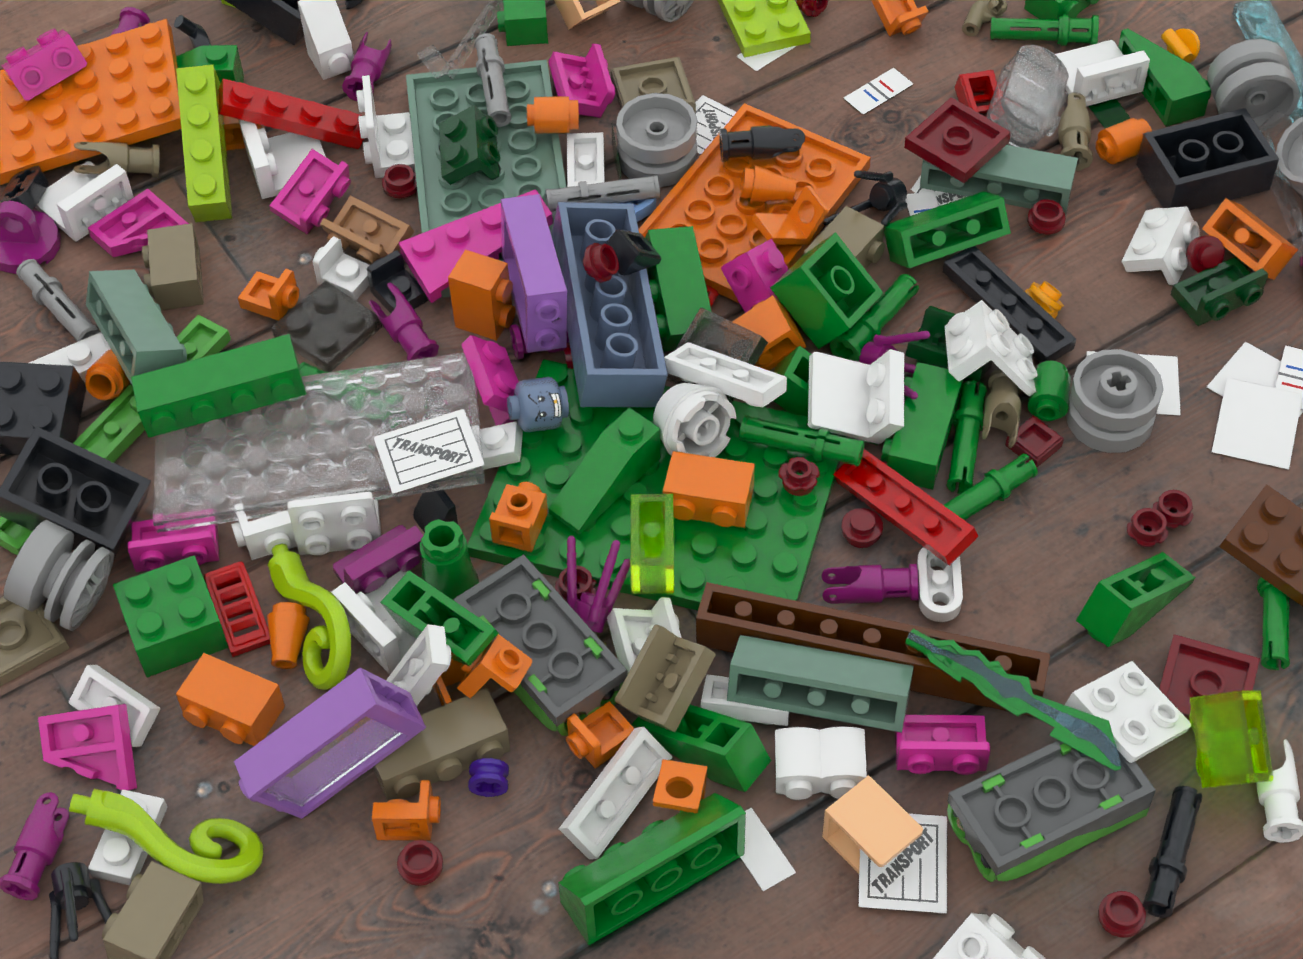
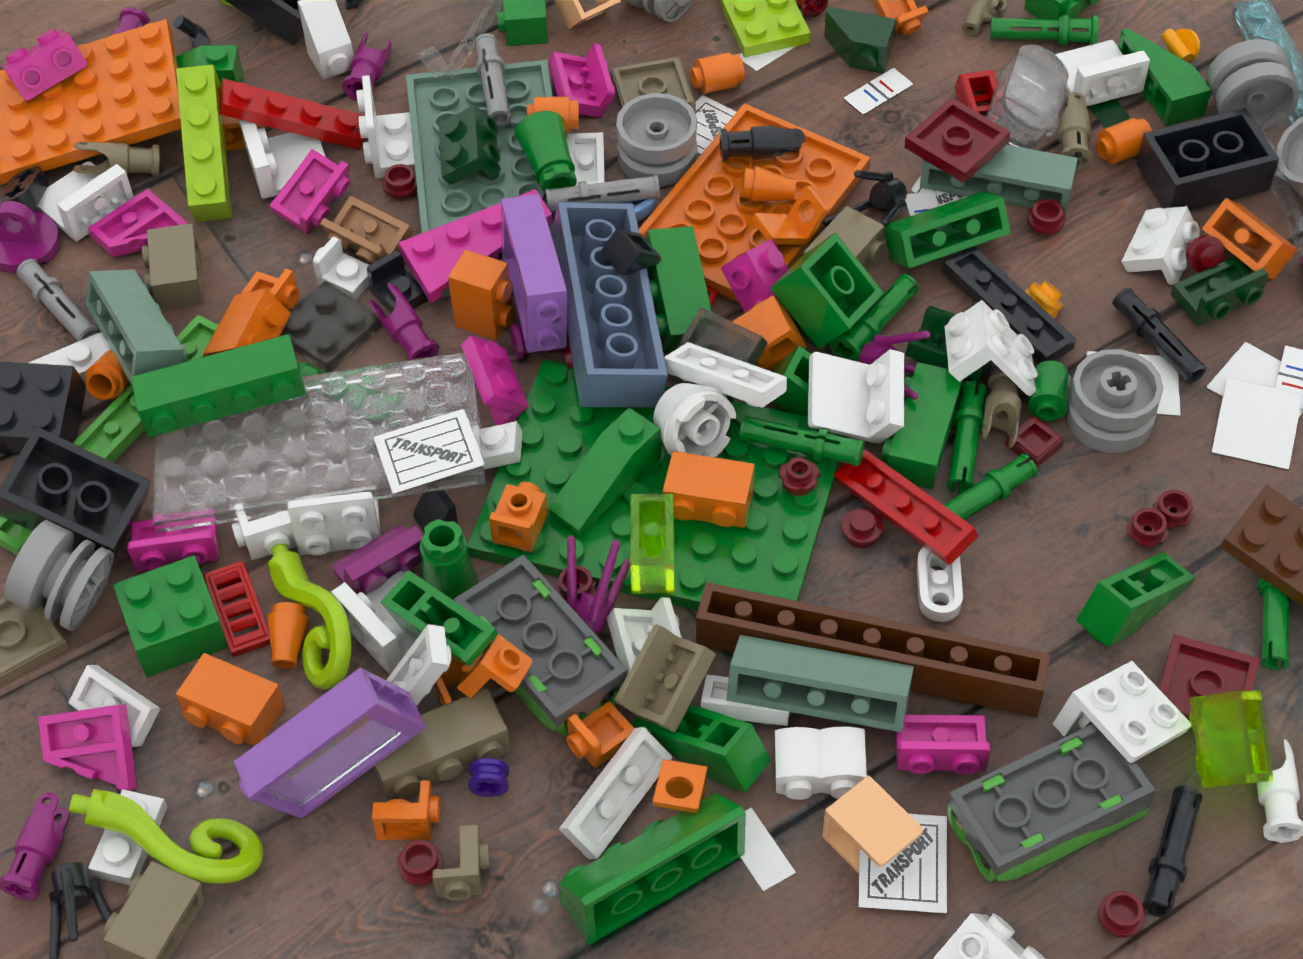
(249, 320): none -> orange brick
(466, 881): none -> dark tan bracket
(538, 404): sand blue head -> none
(547, 150): none -> green plant
(600, 262): dark red plate -> none
(616, 155): sticker -> none
(717, 72): none -> orange brick
(860, 38): none -> dark green slope
(870, 584): magenta piece -> none
(1014, 693): green sword -> none
(1156, 333): none -> black pin

